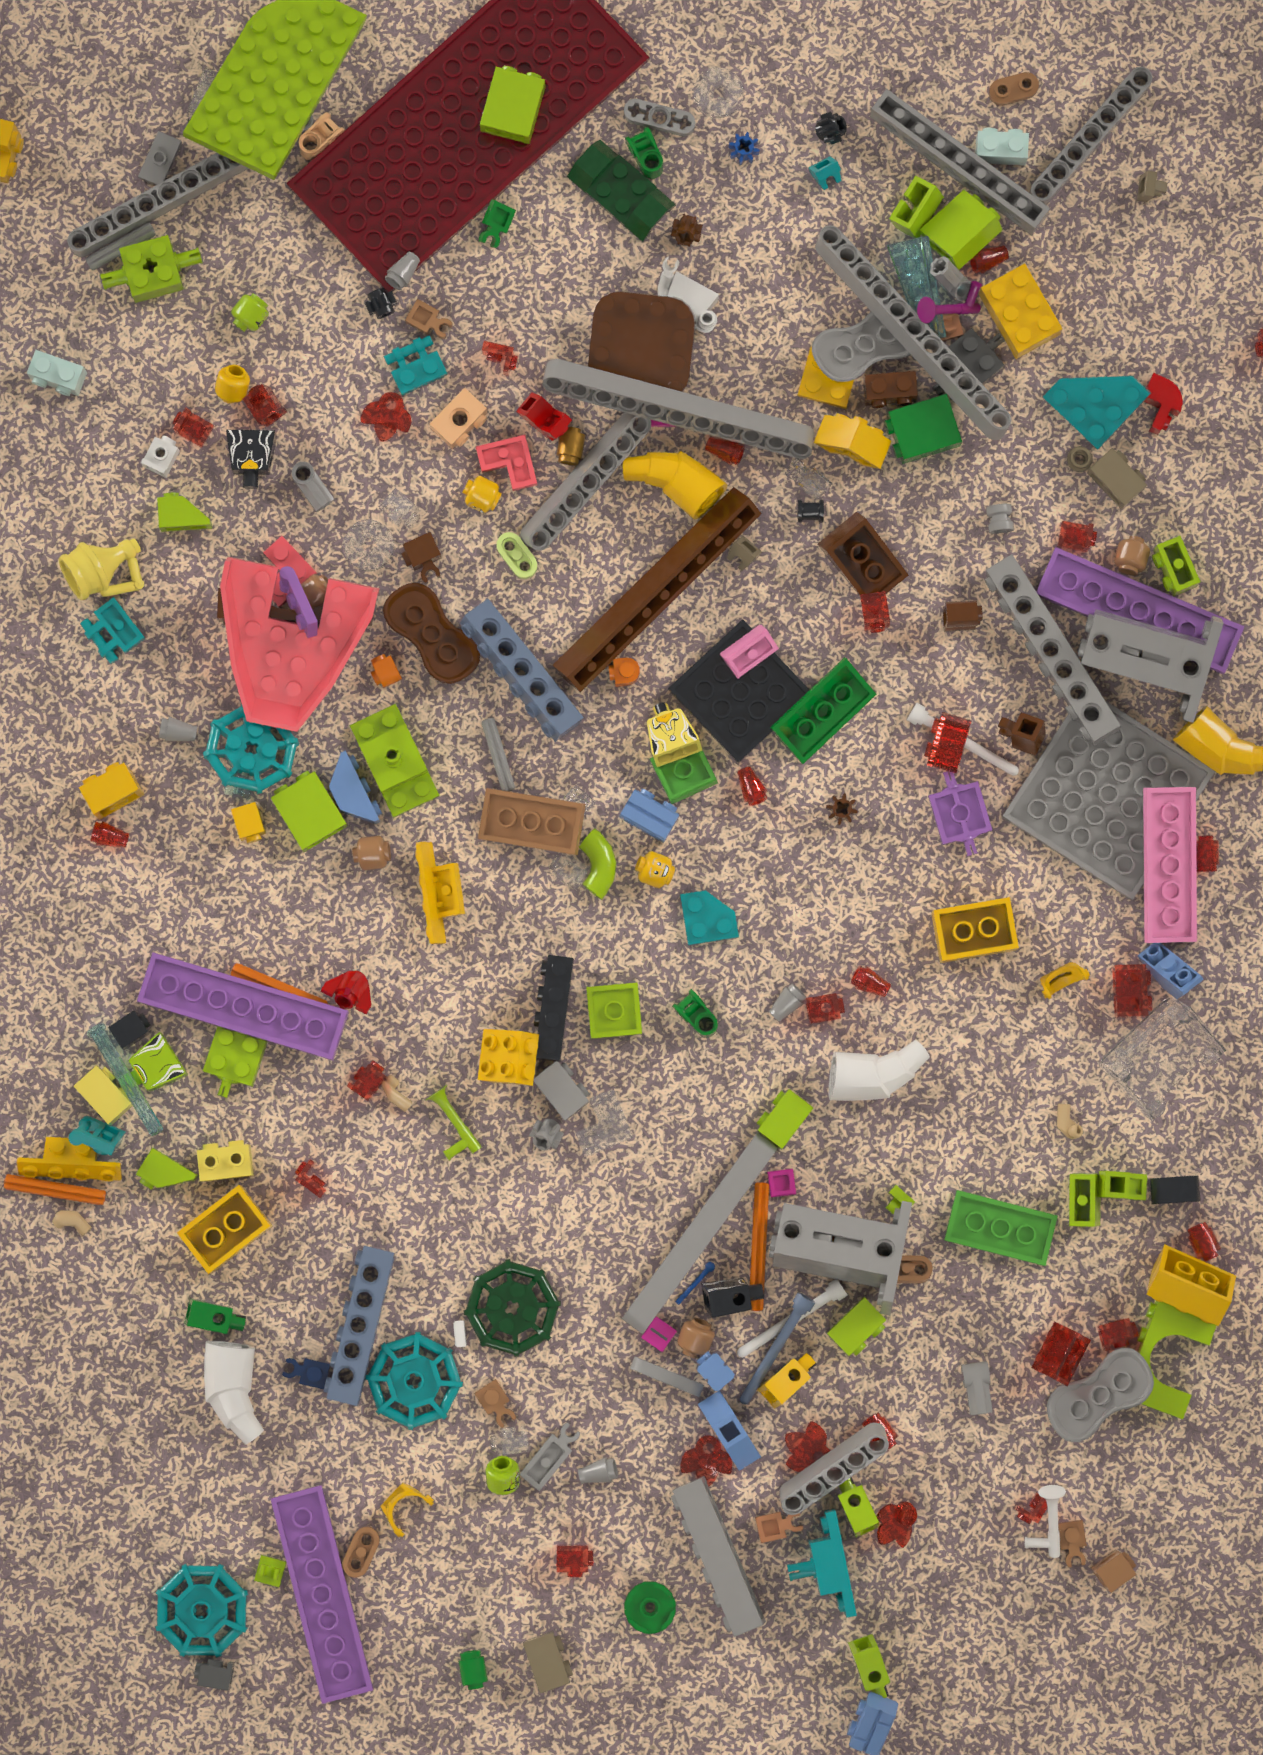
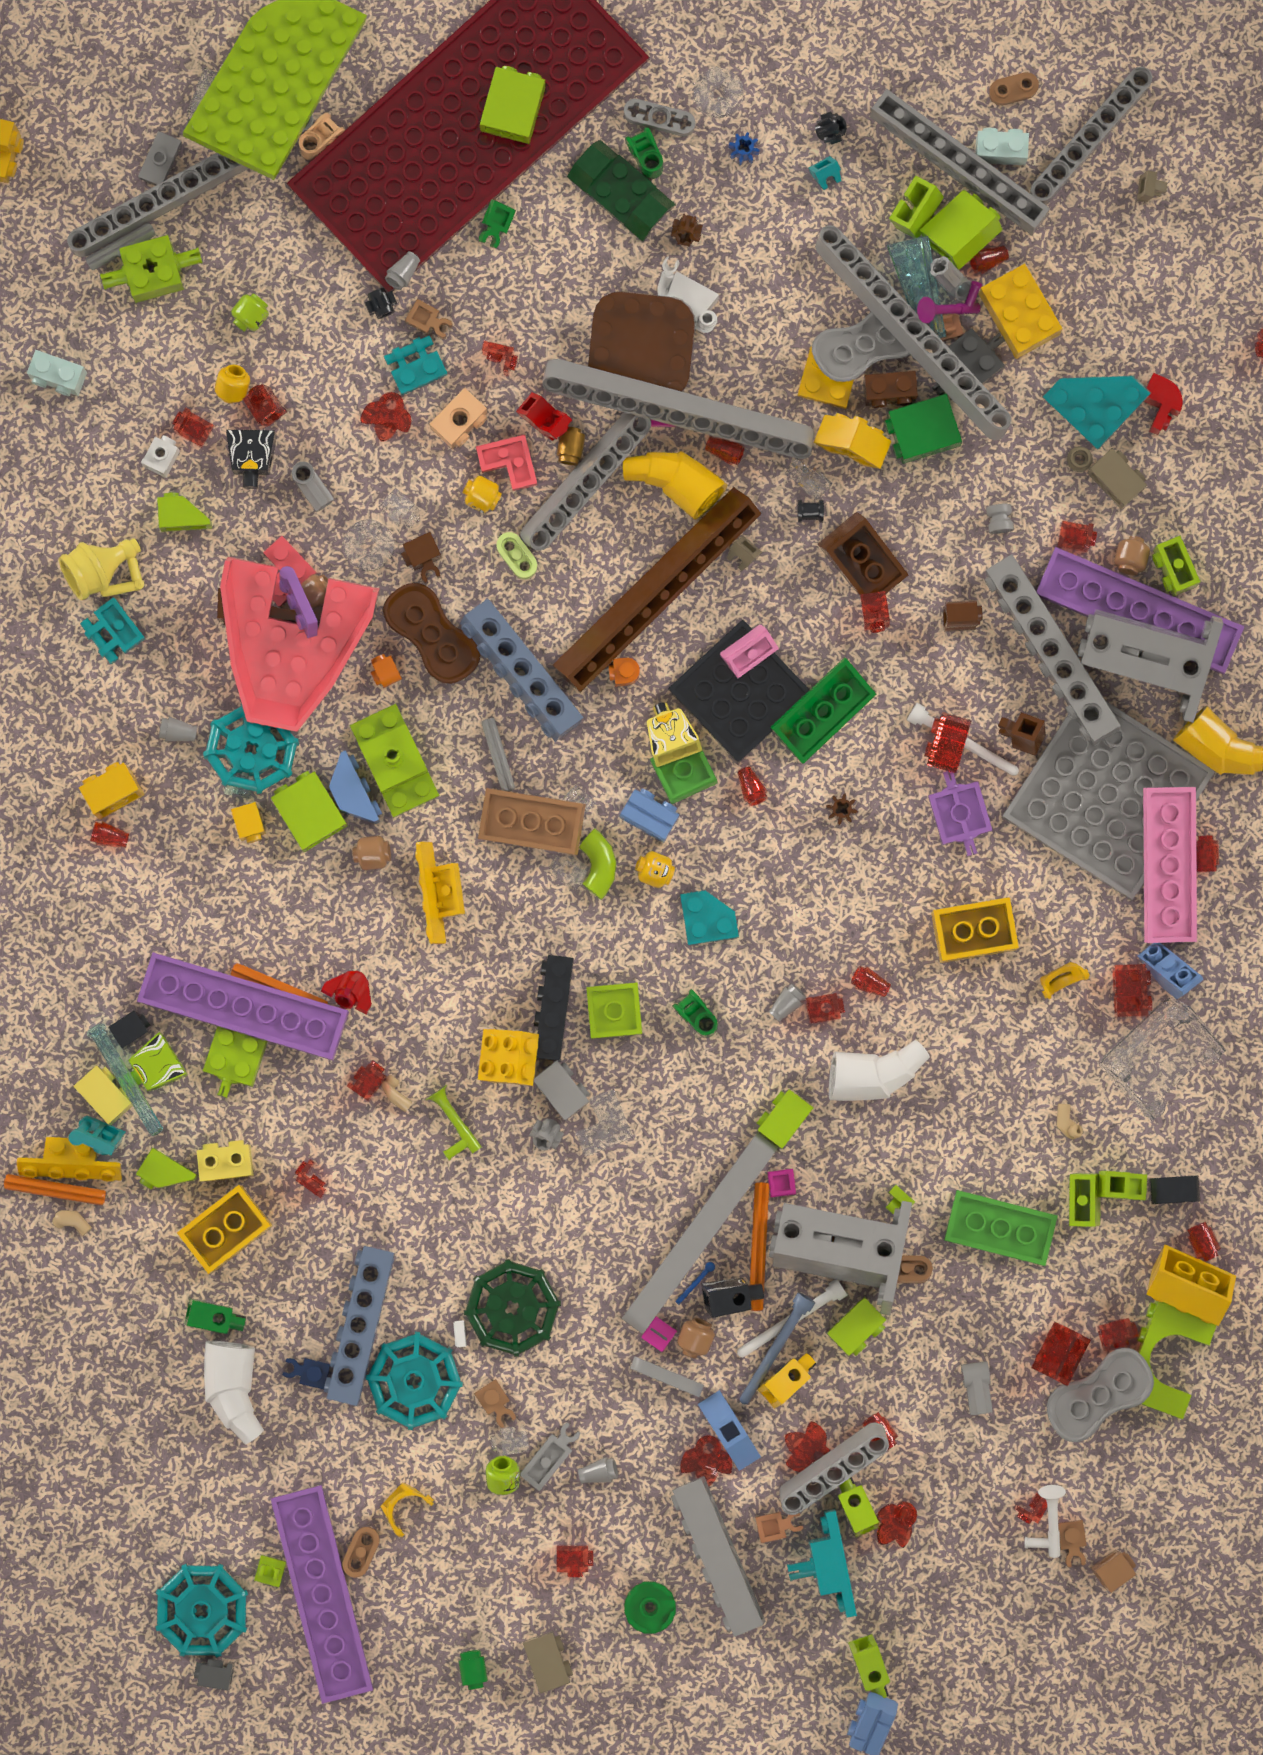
(713, 1369): medium blue brick -> none

